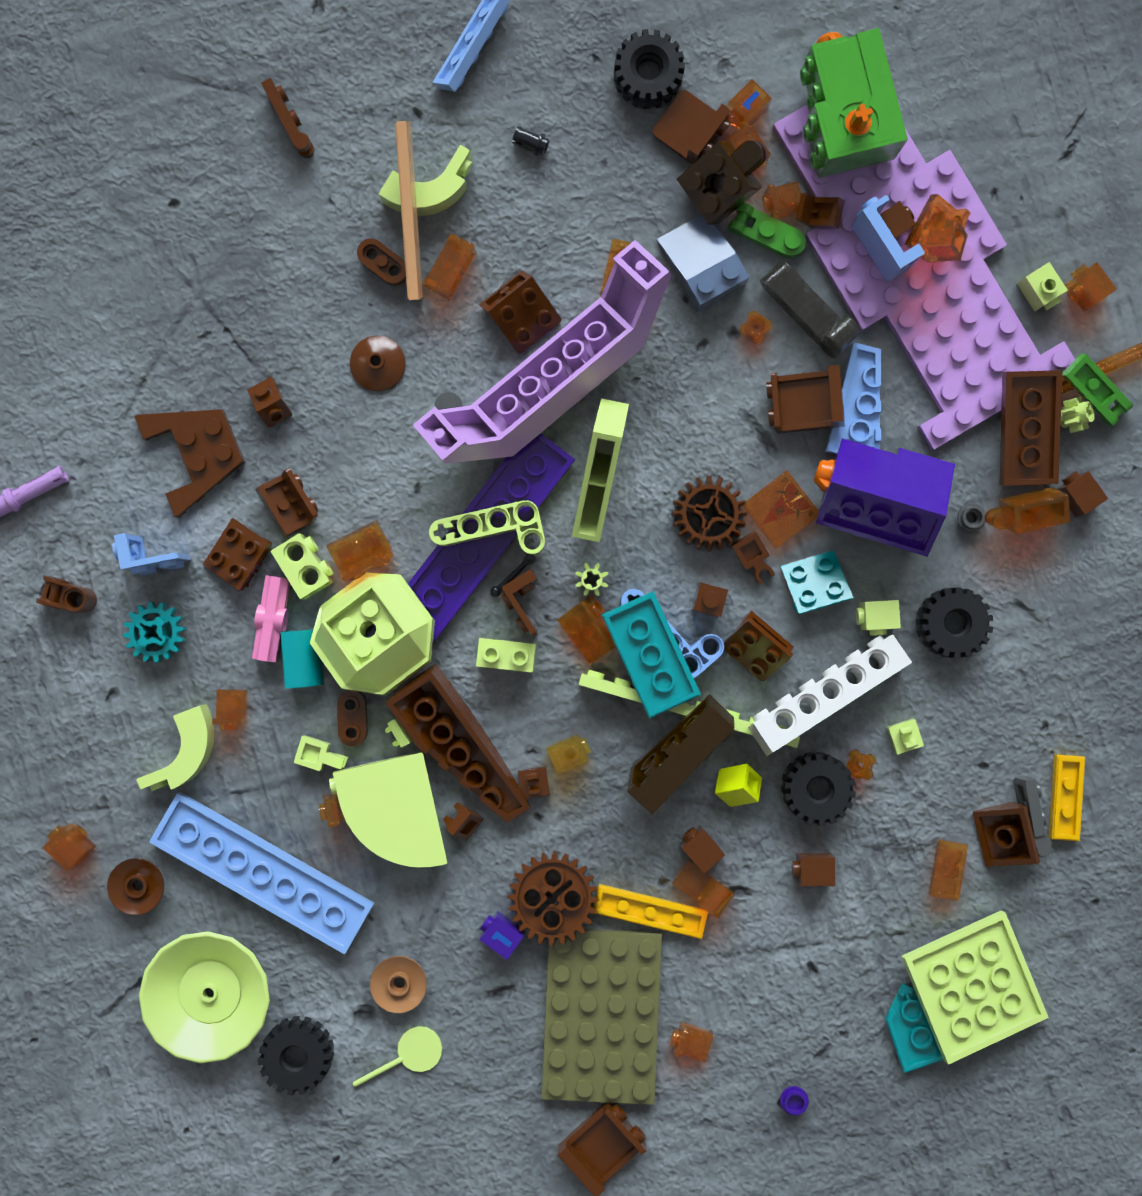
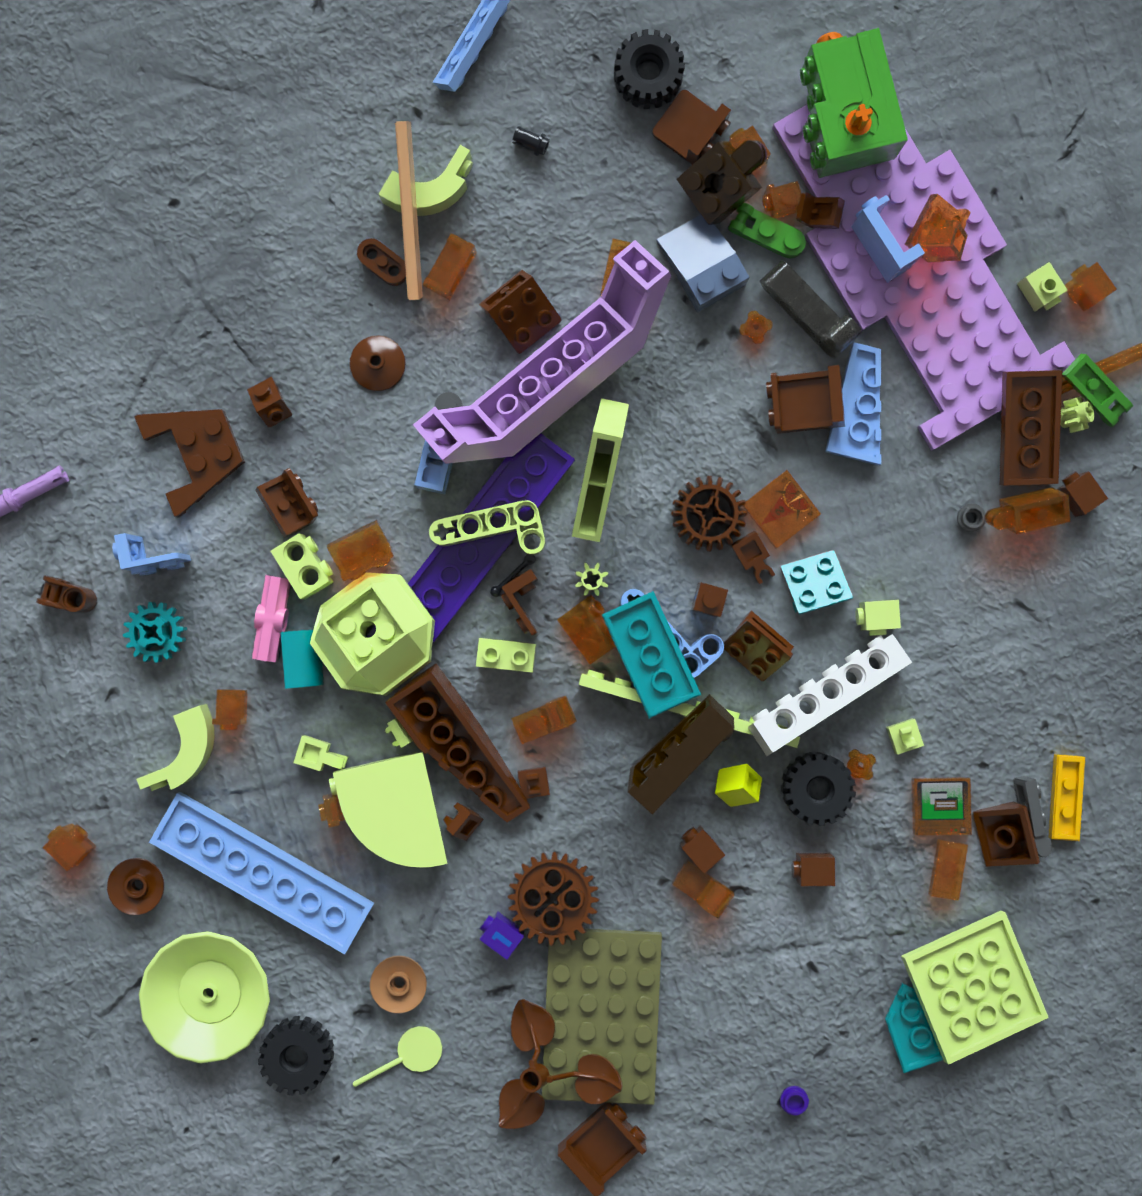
(237, 554): reddish brown hinge -> none
(288, 118): reddish brown plate -> none
(352, 718): reddish brown plate -> none
(432, 471): none -> light blue brick
(518, 1100): none -> reddish brown plant
(544, 719): none -> clear orange plate
(568, 752): clear yellow brick -> none
(651, 911): yellow tile -> none
(691, 1041): clear orange bracket -> none
(748, 105): clear orange brick -> none
(885, 495): dark purple piece -> none
(898, 219): reddish brown brick -> none
(933, 622): black tyre -> none
(941, 806): none -> tile

